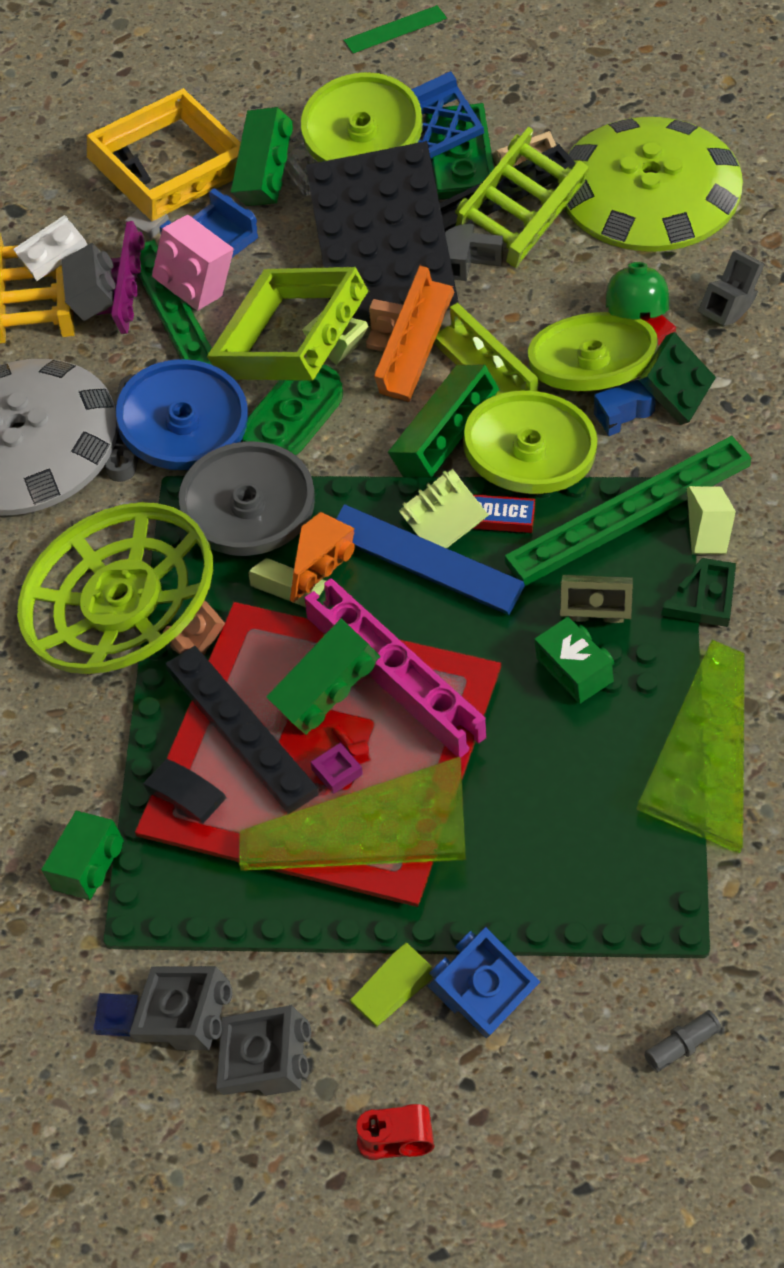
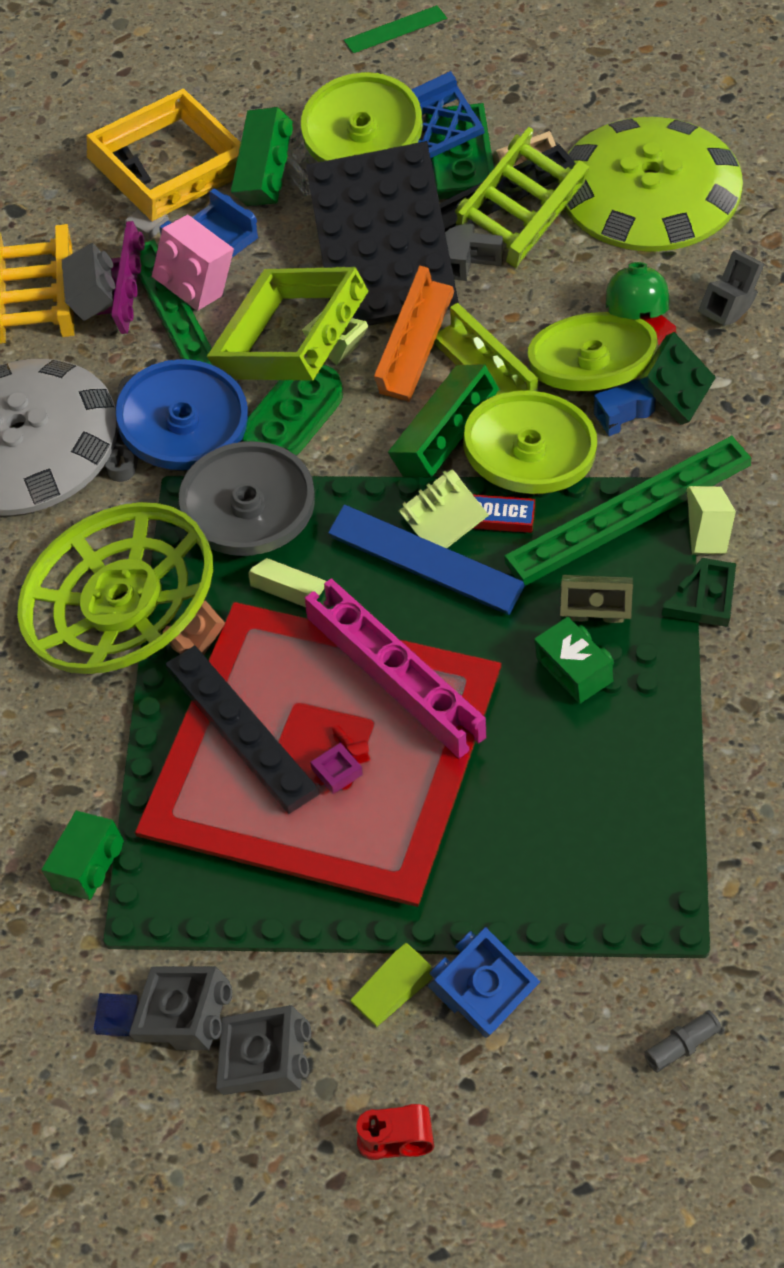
(49, 246): white plate -> none
(185, 790): black slope -> none
(321, 548): orange slope -> none
(323, 677): green brick -> none
(383, 319): nougat bracket -> none
(389, 822): clear neon green wing -> none
(702, 762): clear neon green wing -> none

